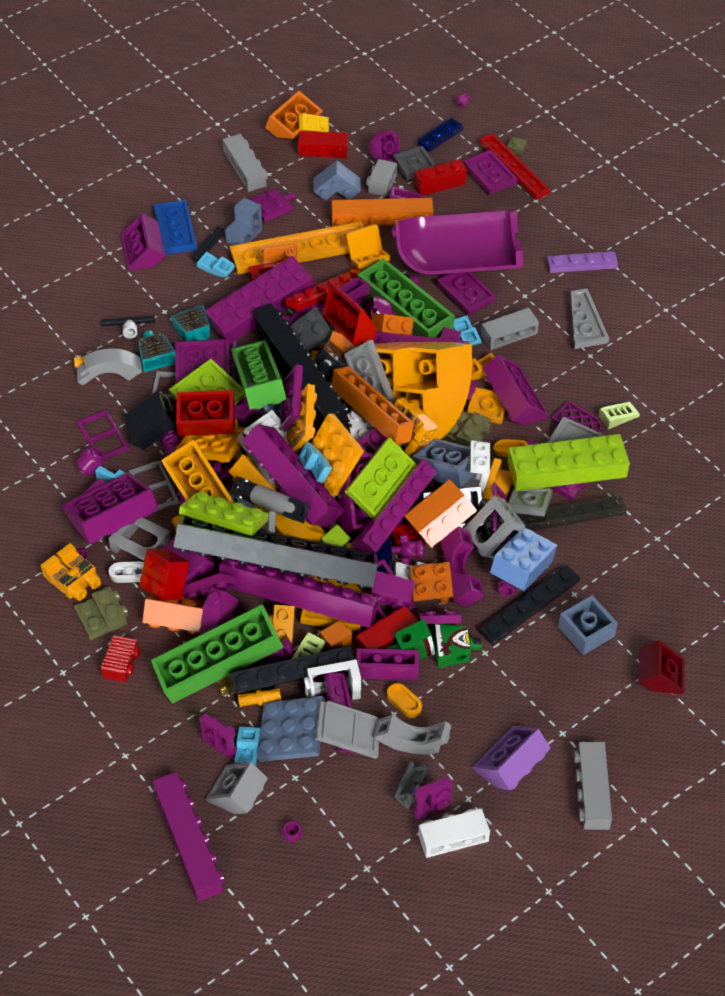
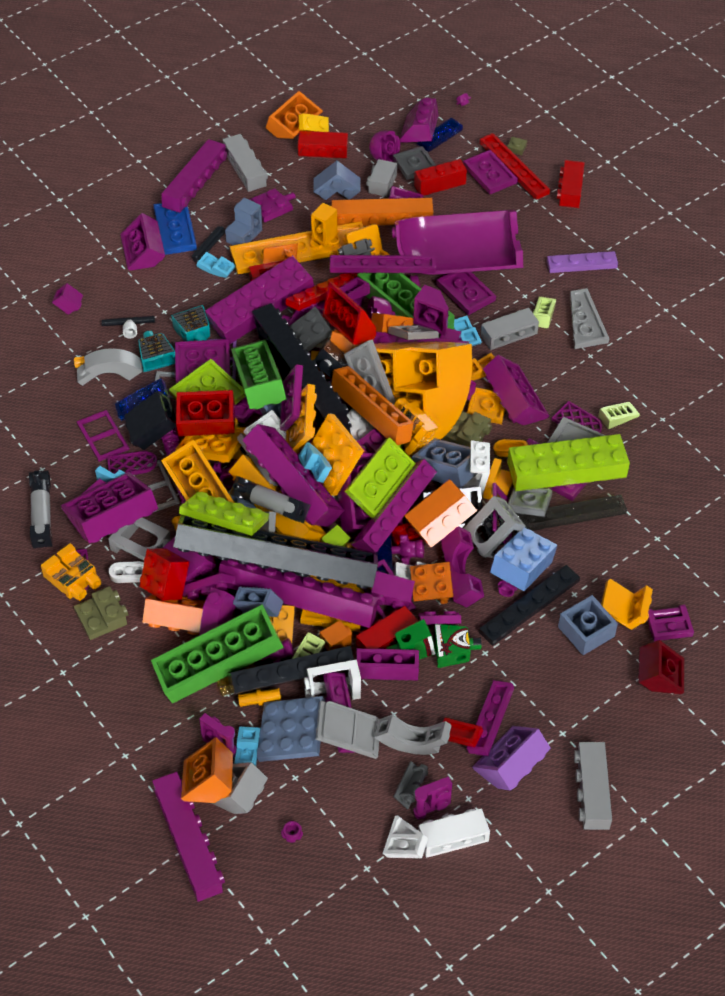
(40, 509): none -> piece
(67, 299): none -> magenta brick
(90, 460): magenta head -> none
(120, 658): red brick -> none
(130, 402): none -> clear blue plate
(141, 470): none -> magenta window
(194, 175): none -> magenta brick
(208, 773): none -> orange slope
(250, 598): none -> sand blue brick
(324, 224): none -> light orange brick
(362, 248): none -> dark grey hinge
(381, 264): none -> magenta plate
(404, 700): light orange tile -> none
(404, 841): none -> white wing
(413, 332): none -> light grey tile
(420, 121): none -> magenta slope
(431, 310): none -> magenta slope
(464, 733): none -> red tile
(492, 716): none -> magenta plate
(544, 313): none -> yellowish green slope
(570, 184): none -> red brick
(627, 607): none -> light orange bracket
(670, 627): none -> magenta plate

